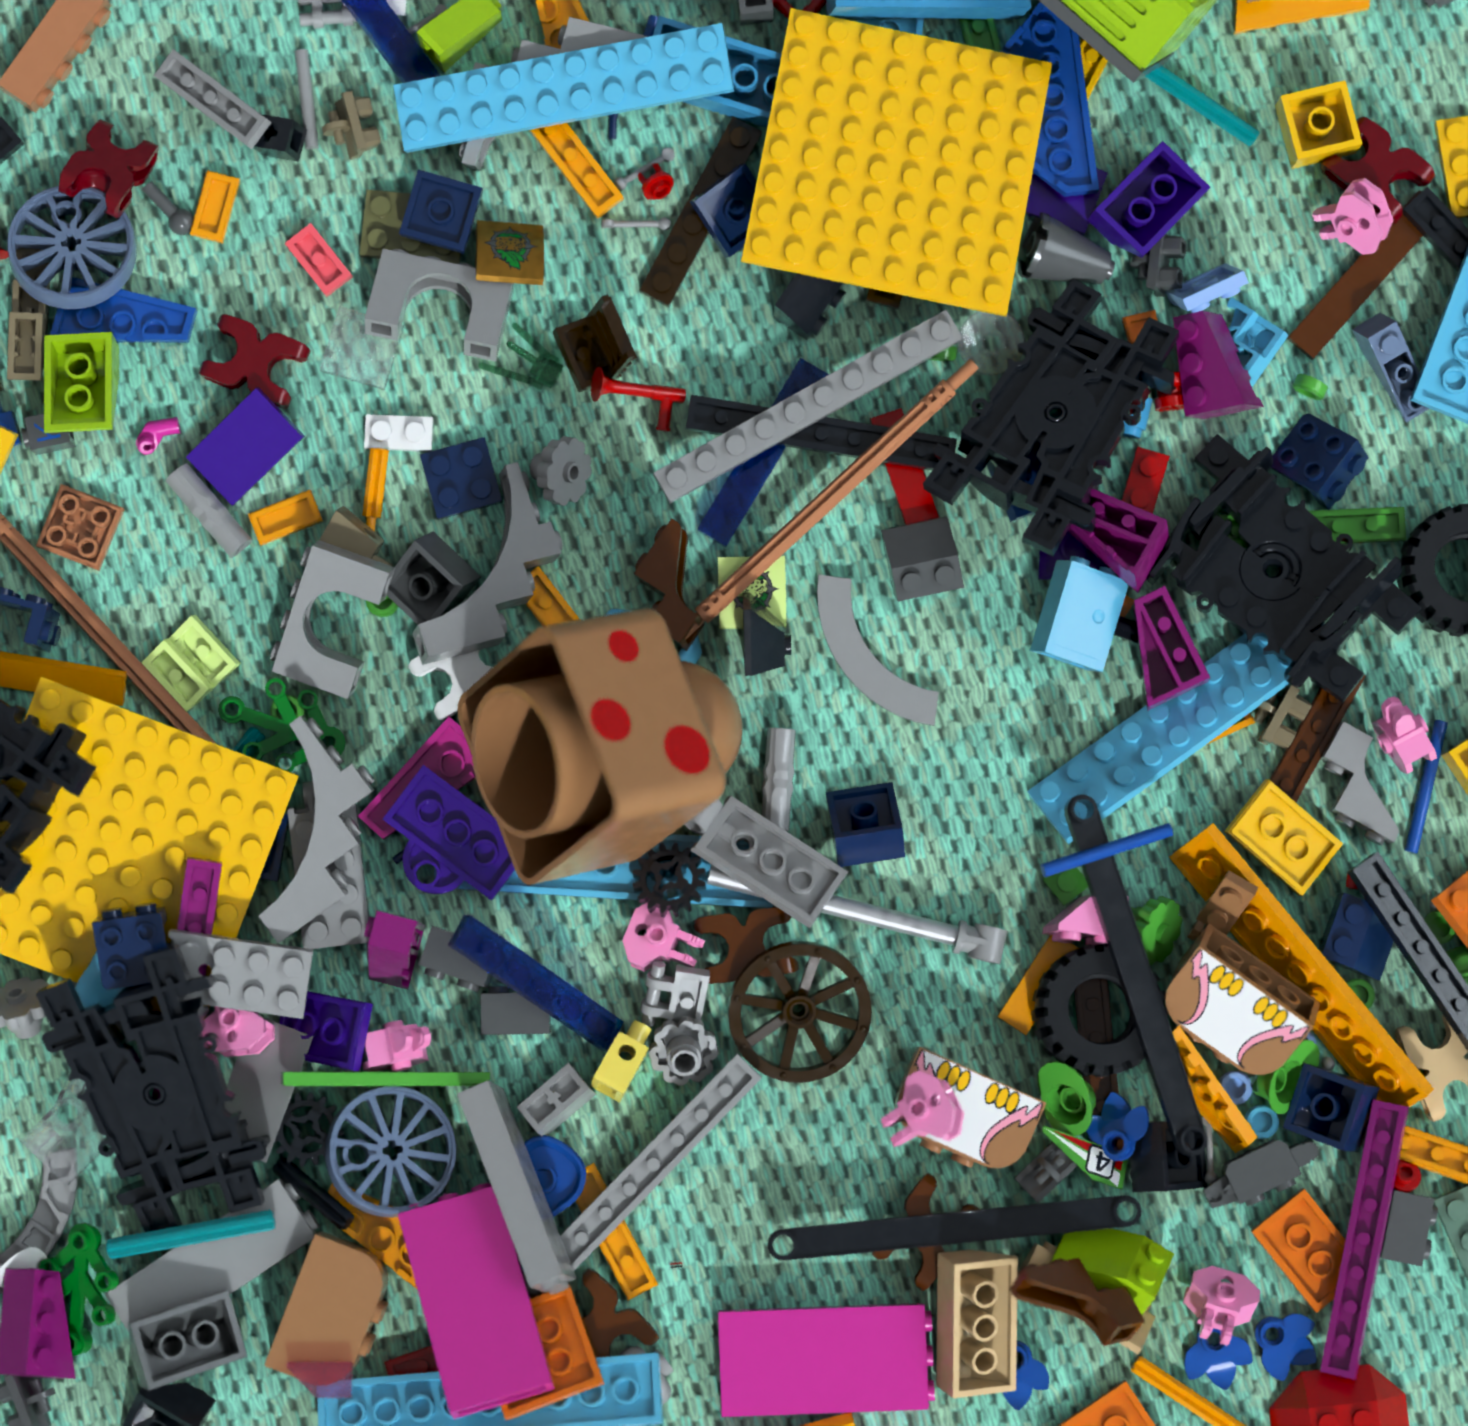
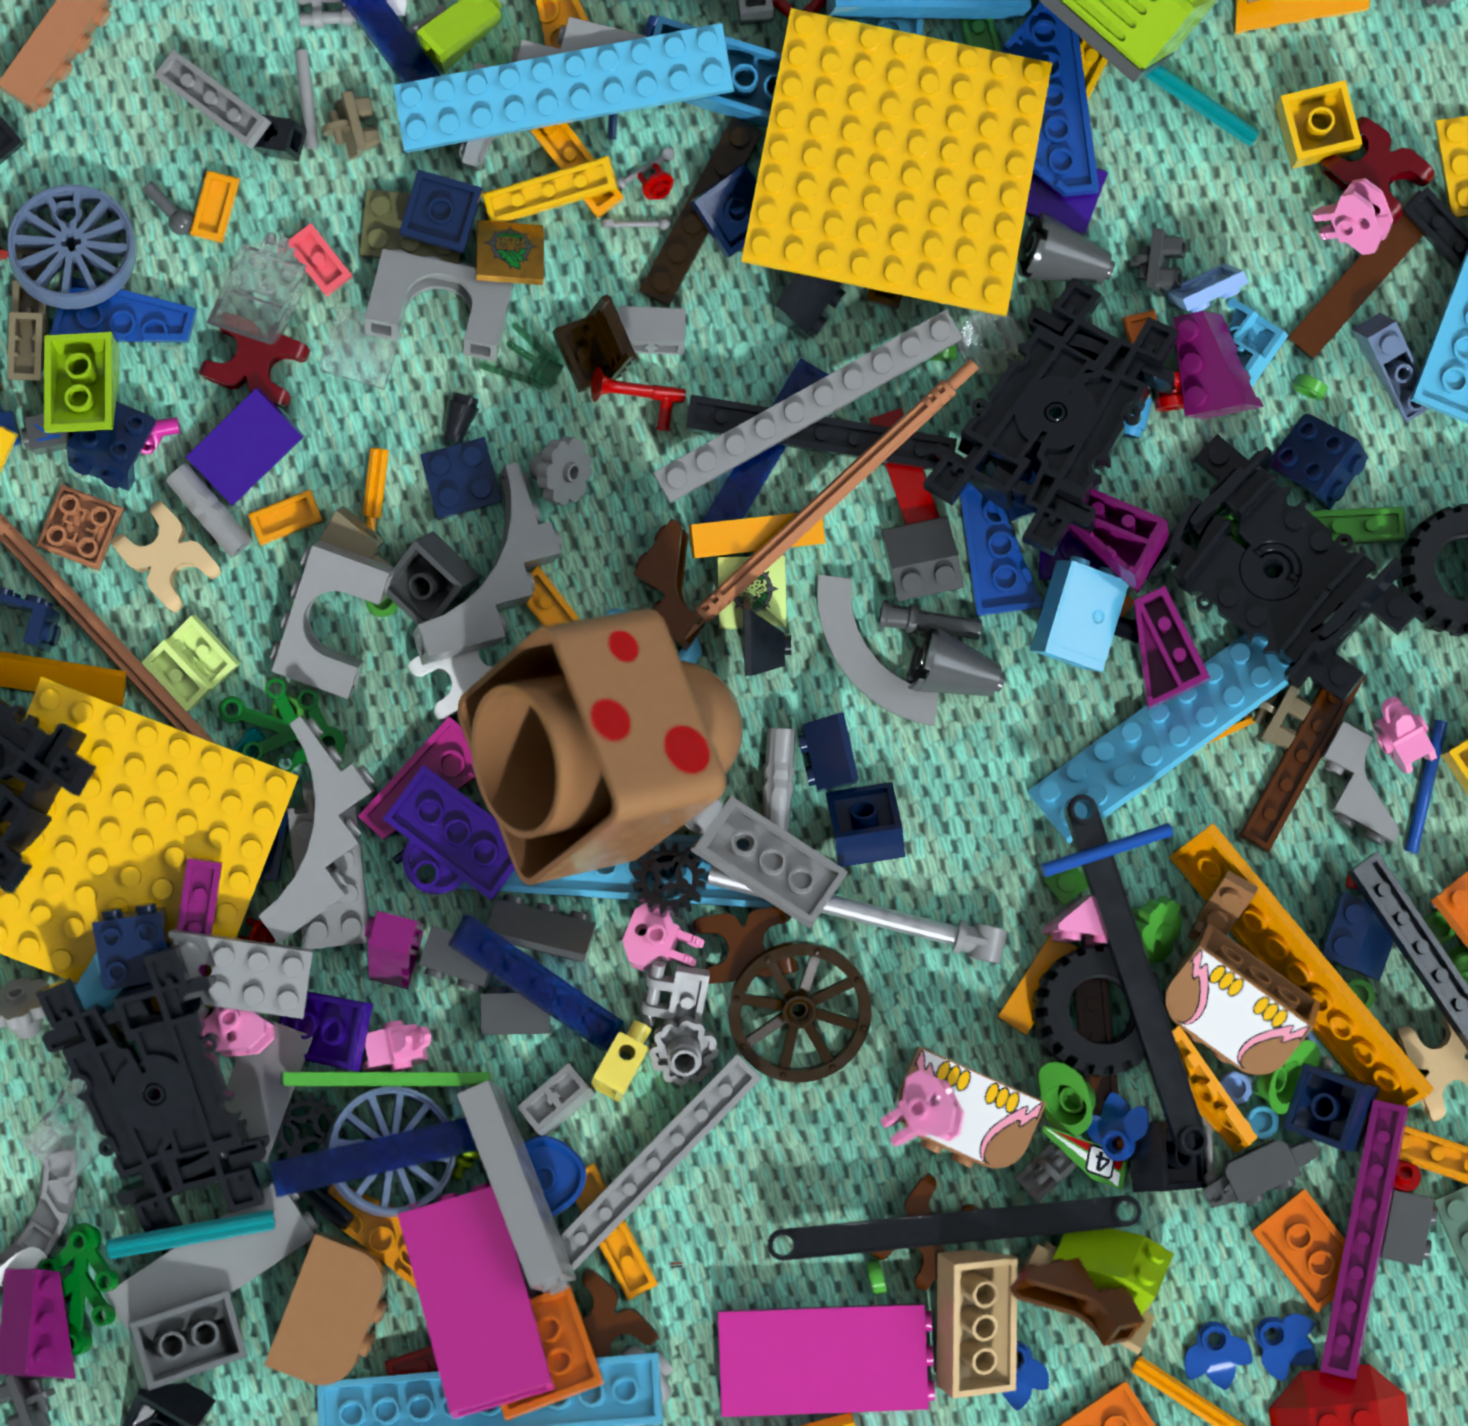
(108, 168): dark red piece -> none
(113, 452): none -> dark blue bracket
(166, 556): none -> tan piece
(259, 932): none -> red plate
(261, 291): none -> clear piece
(325, 1378): clear pink tile -> none
(371, 1157): none -> clear blue plate
(399, 432): white plate -> none
(459, 416): none -> black cone
(464, 1161): none -> lime hair
(543, 928): none -> dark grey slope
(551, 190): none -> yellow tile
(655, 329): none -> light grey hinge
(745, 535): none -> light orange tile
(828, 753): none -> dark blue slope
(876, 1277): none -> bright green tile
(913, 619): none -> dark grey pin
(952, 667): none -> dark grey cone
(996, 565): none -> blue wing
(1145, 479): red plate -> none
(1148, 201): dark purple slope -> none
(1221, 1303): bright pink hinge -> none
(1283, 837): yellow tile -> none

